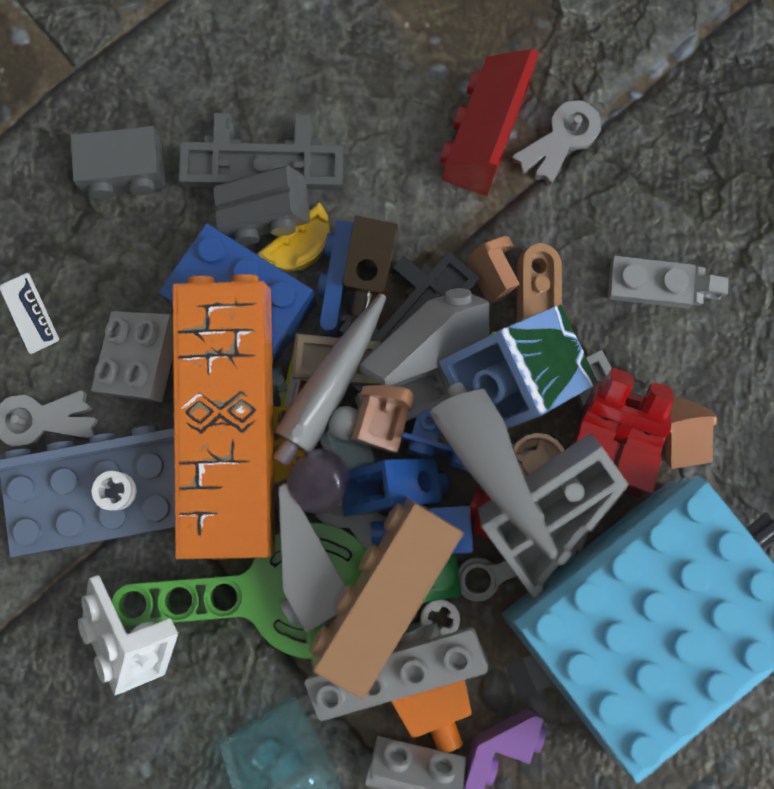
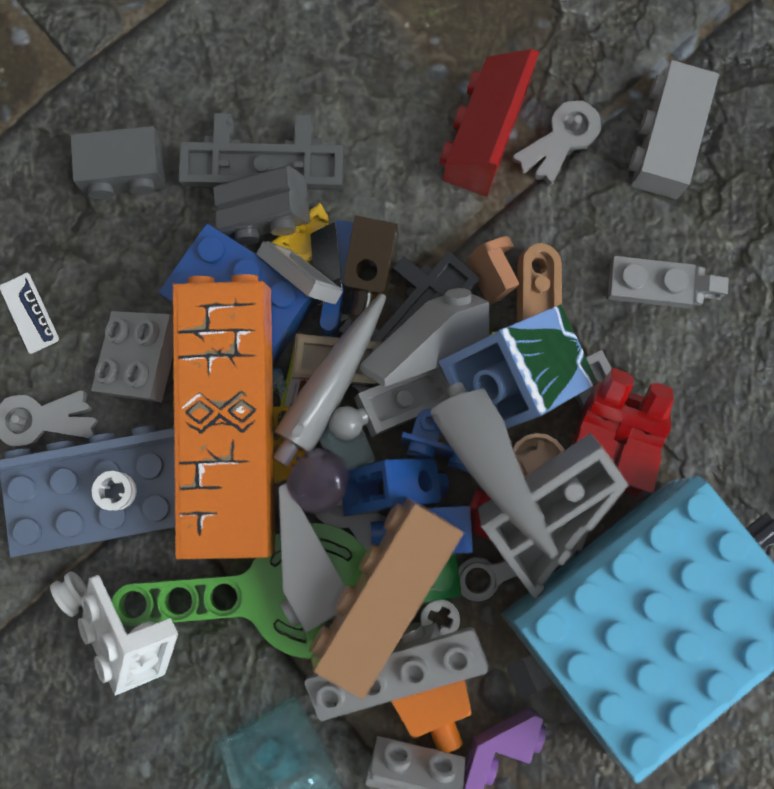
(69, 593): none -> white bush
(299, 272): none -> light grey tile
(326, 254): none -> black sticker
(383, 416): nougat tile -> none
(673, 129): none -> light grey brick
(690, 434): nougat tile -> none

